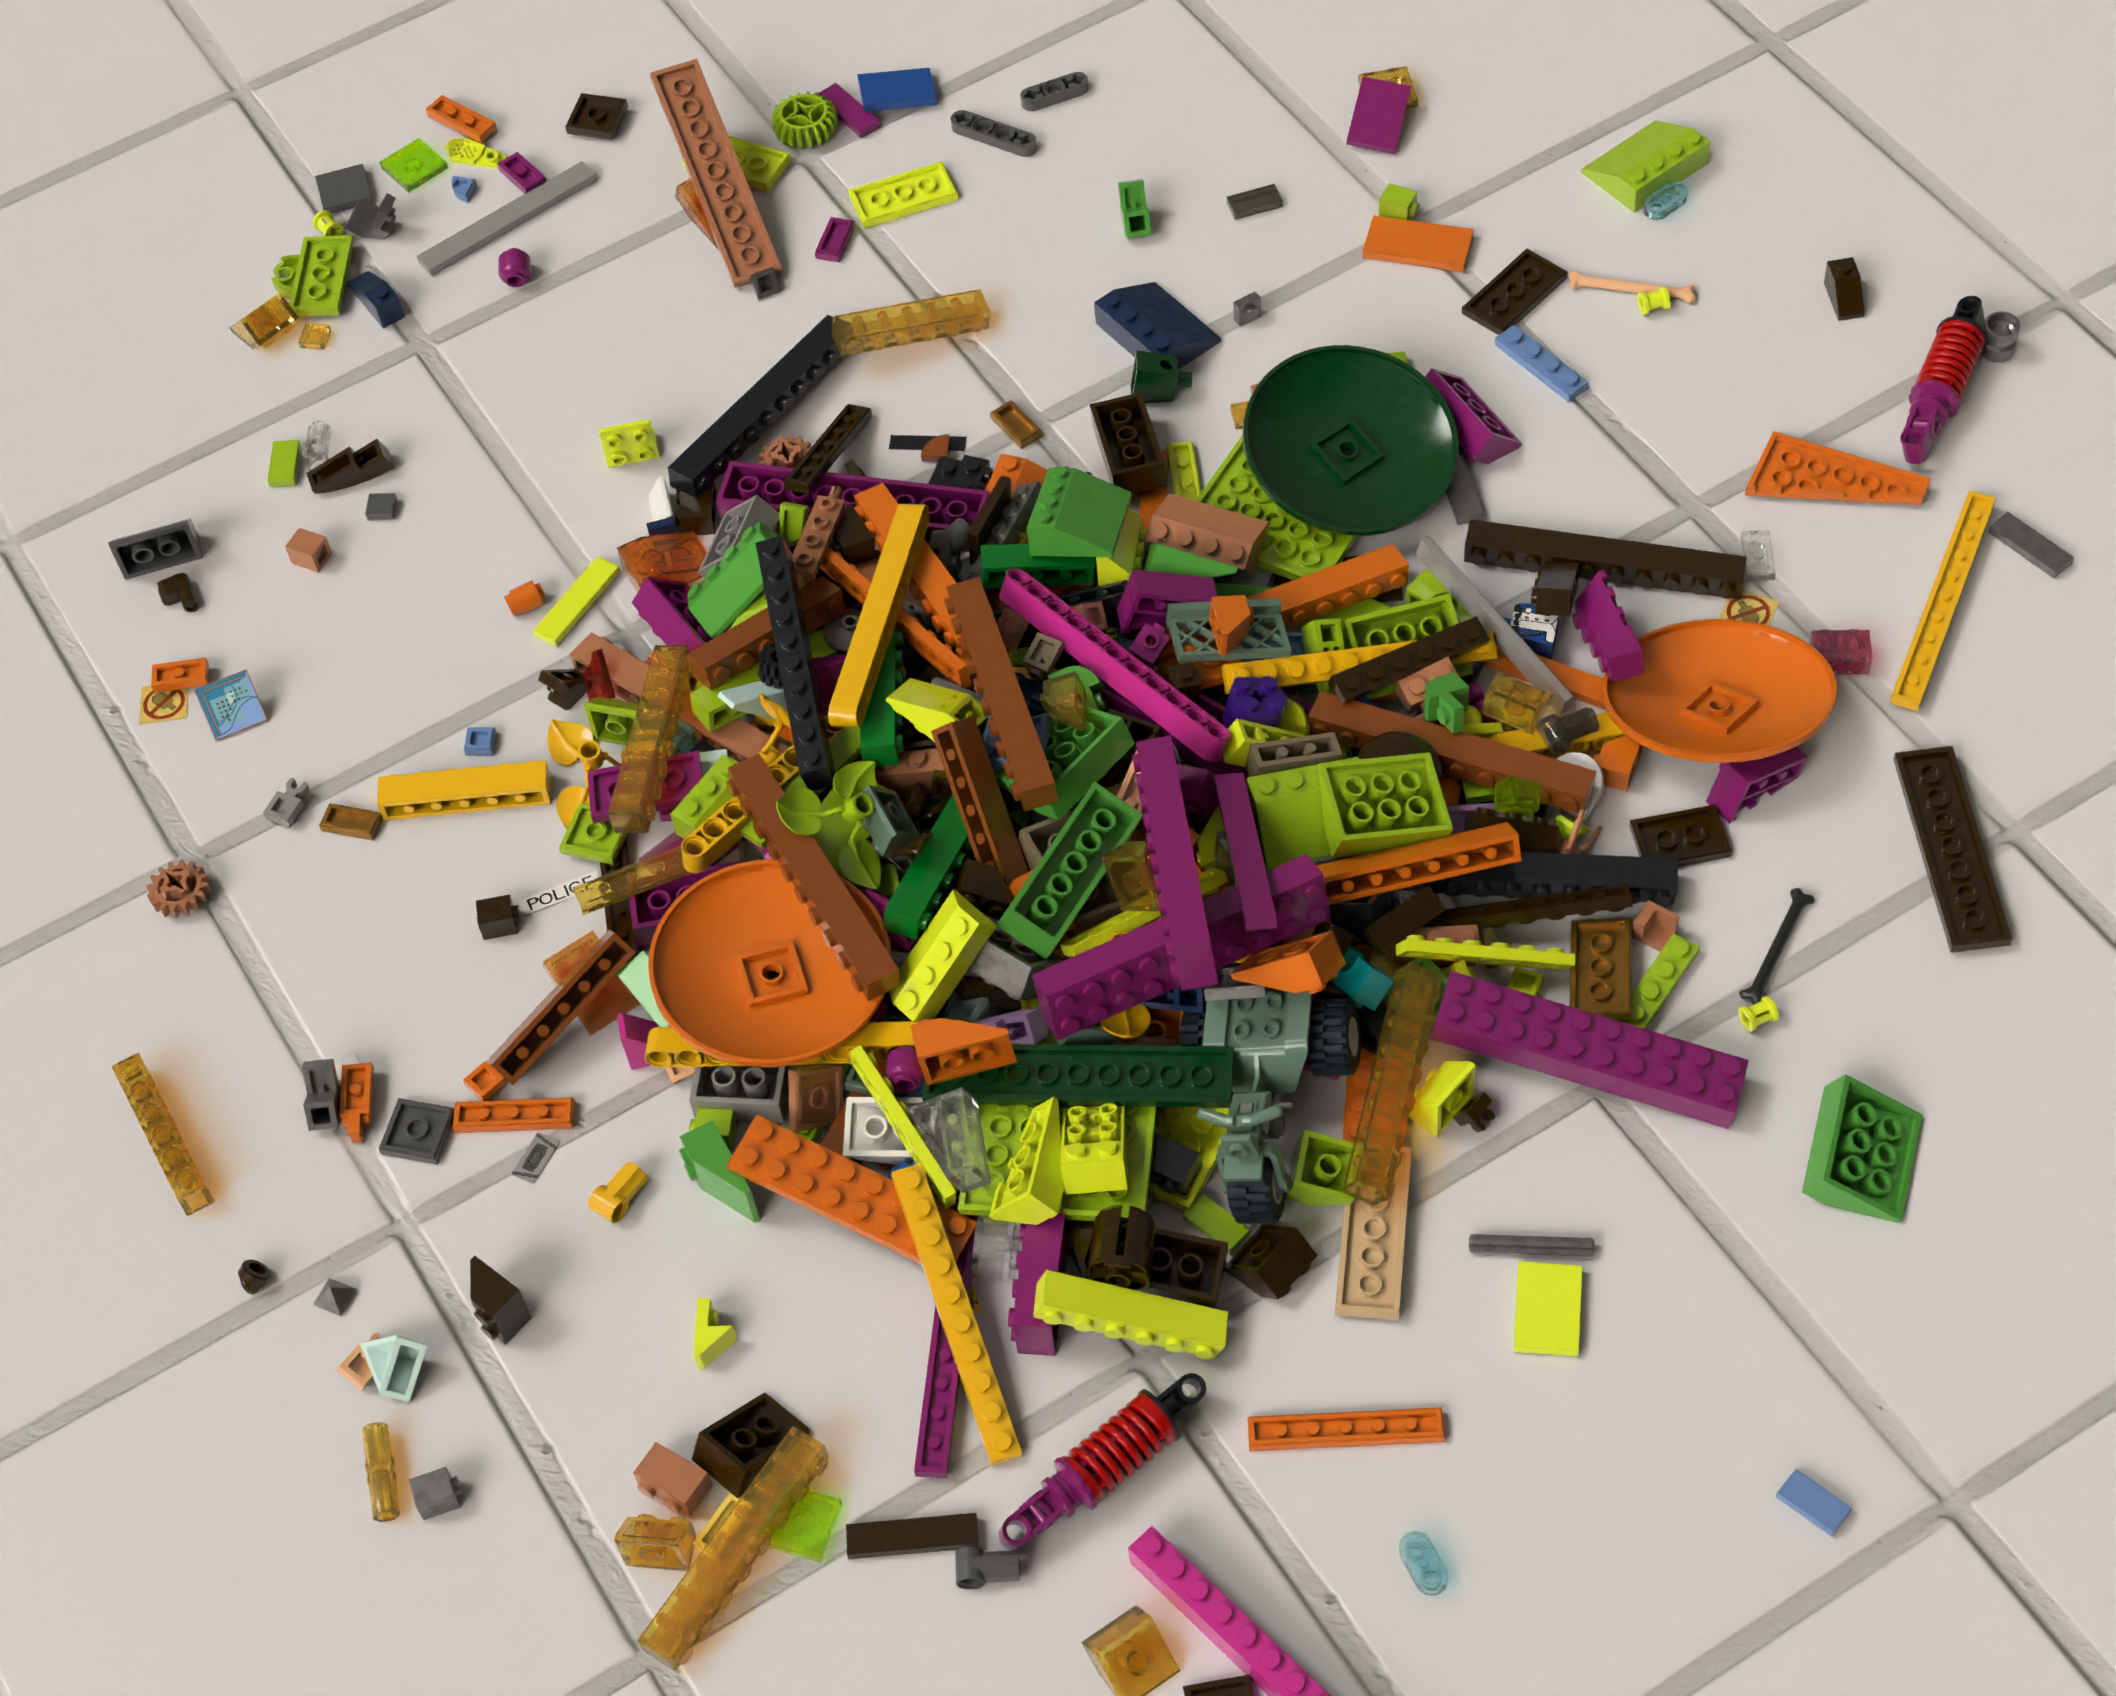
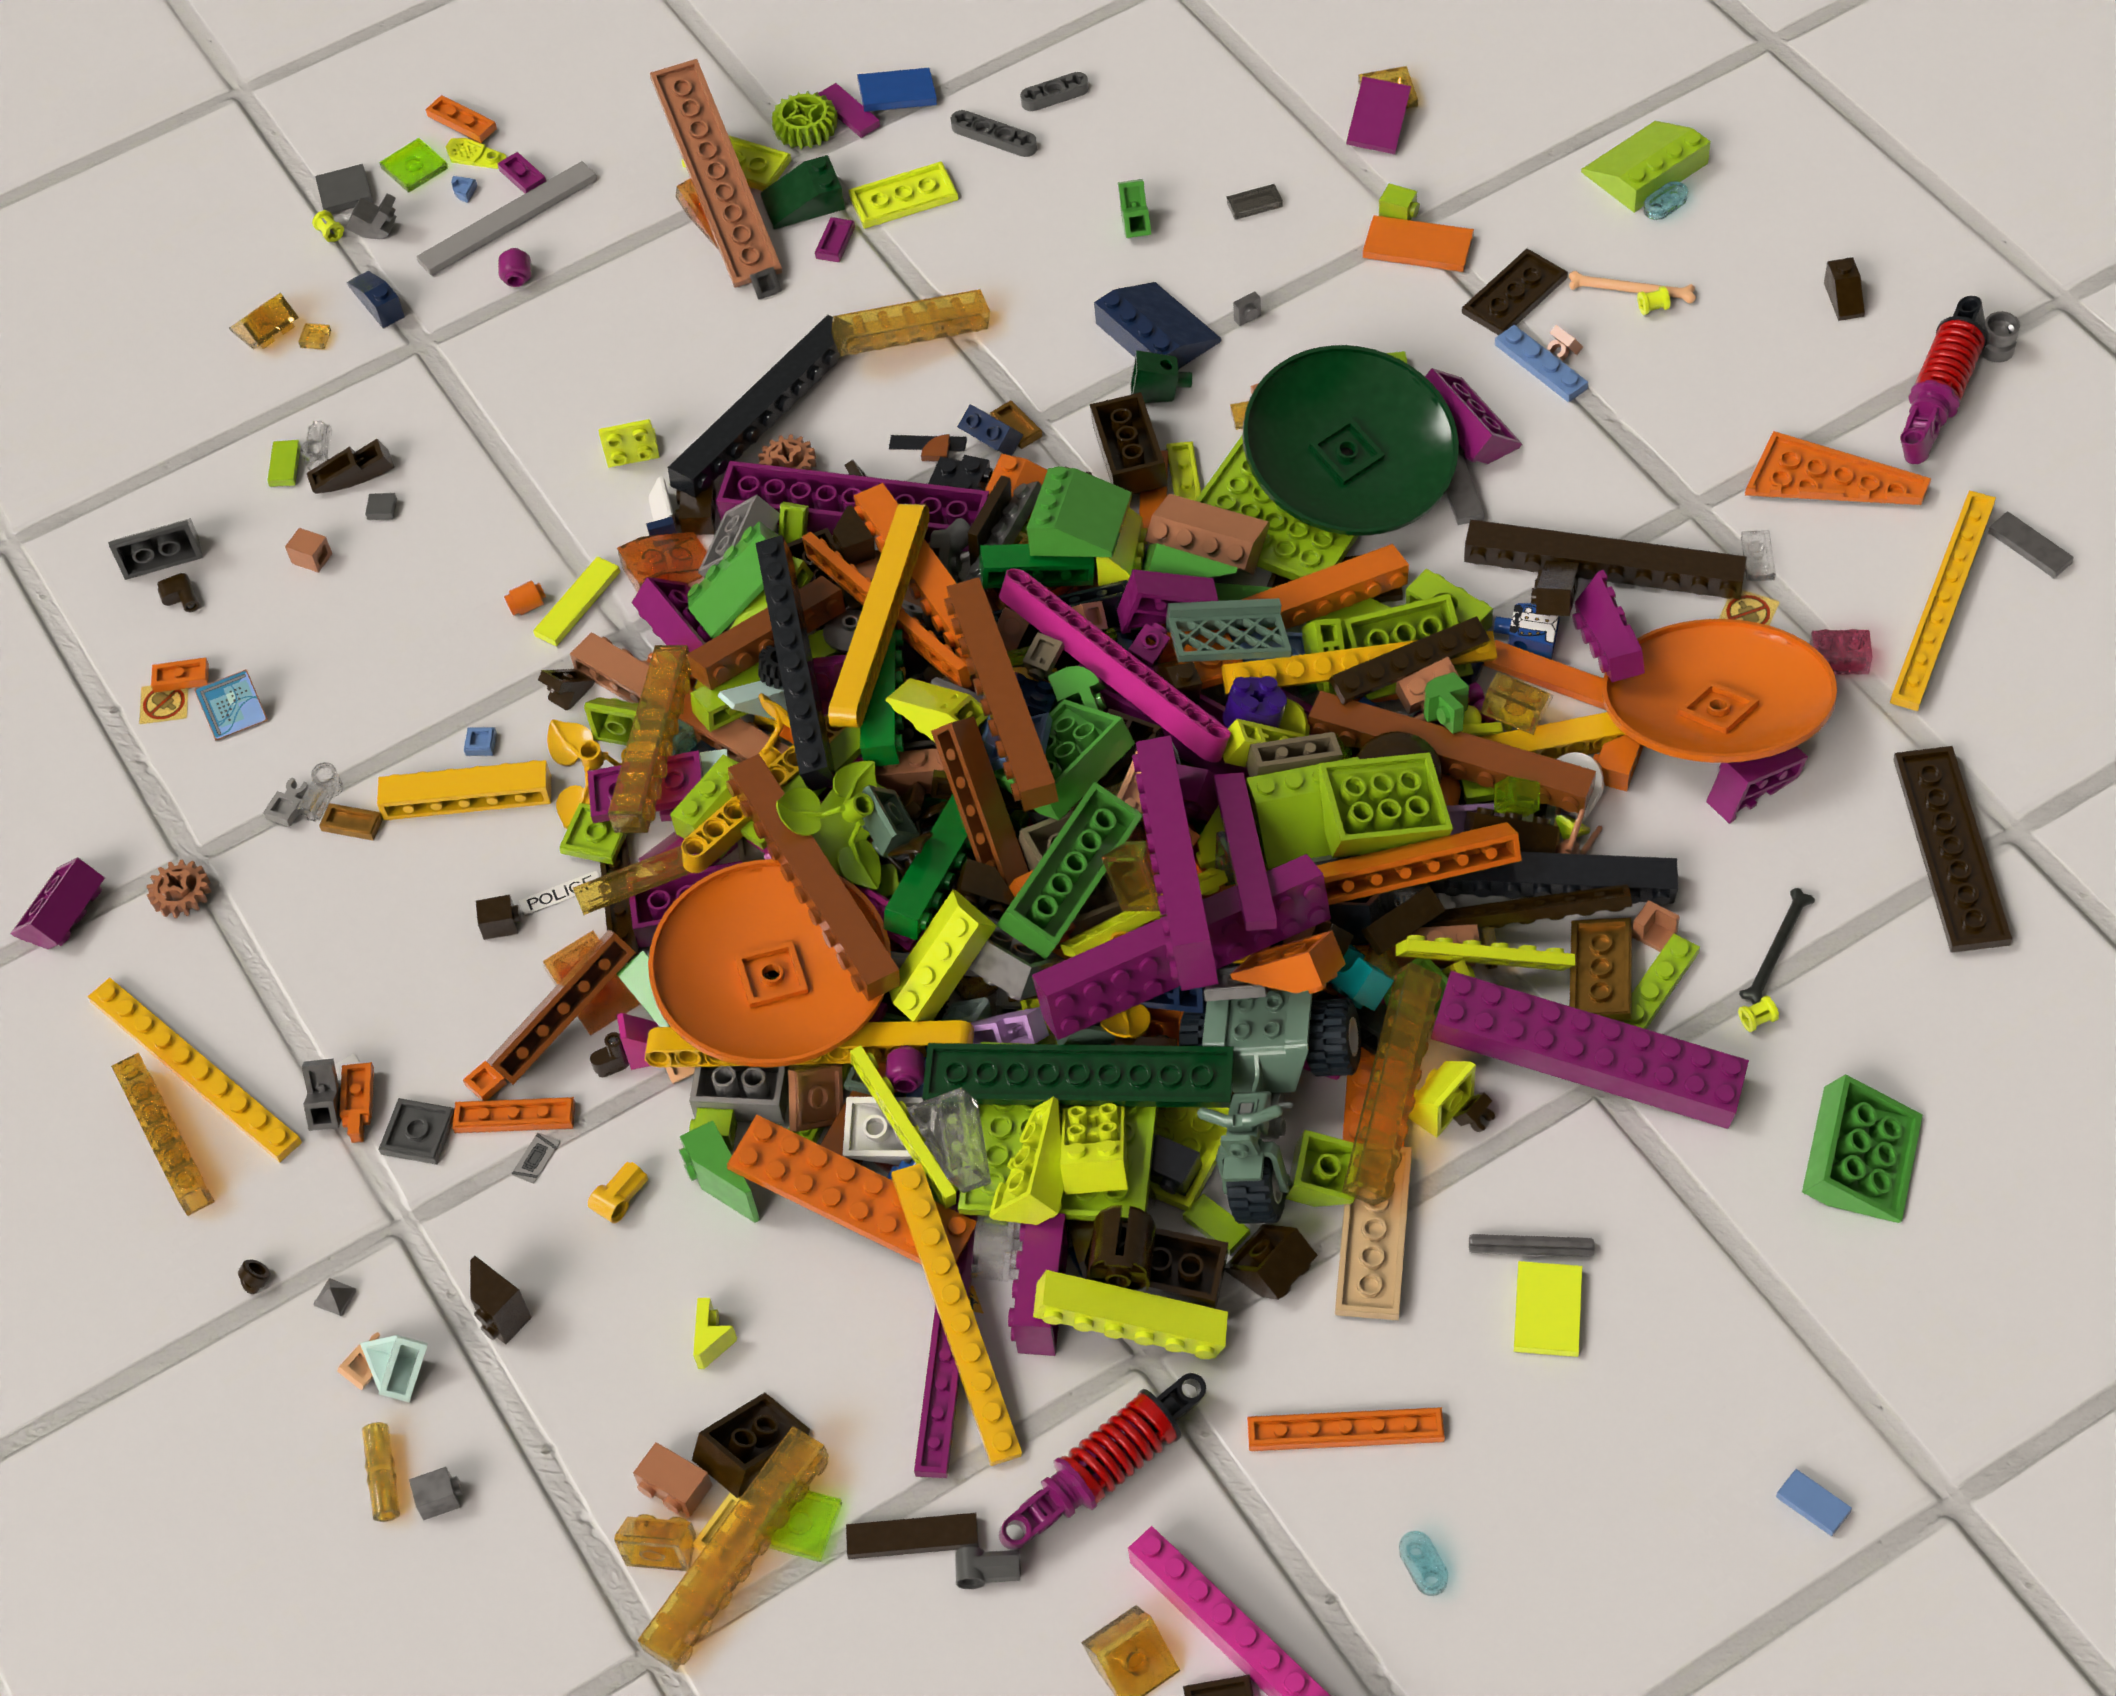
(59, 905): none -> magenta slope
(195, 1070): none -> yellow plate
(316, 275): lime plate -> none
(324, 787): none -> clear piece
(596, 116): dark brown plate -> none
(597, 677): clear red tile -> none
(610, 1058): none -> dark brown piece
(804, 193): none -> dark green slope
(817, 535): nougat plate -> none
(827, 449): dark brown tile -> none
(959, 1048): orange slope -> none
(990, 430): none -> dark blue brick
(1065, 700): clear yellow slope -> none
(1229, 621): orange slope -> none
(1504, 635): light grey tile -> none
(1526, 981): neon yellow tile -> none
(1561, 731): clear smoke piece -> none
(1564, 341): none -> tile
(1687, 835): dark brown tile -> none

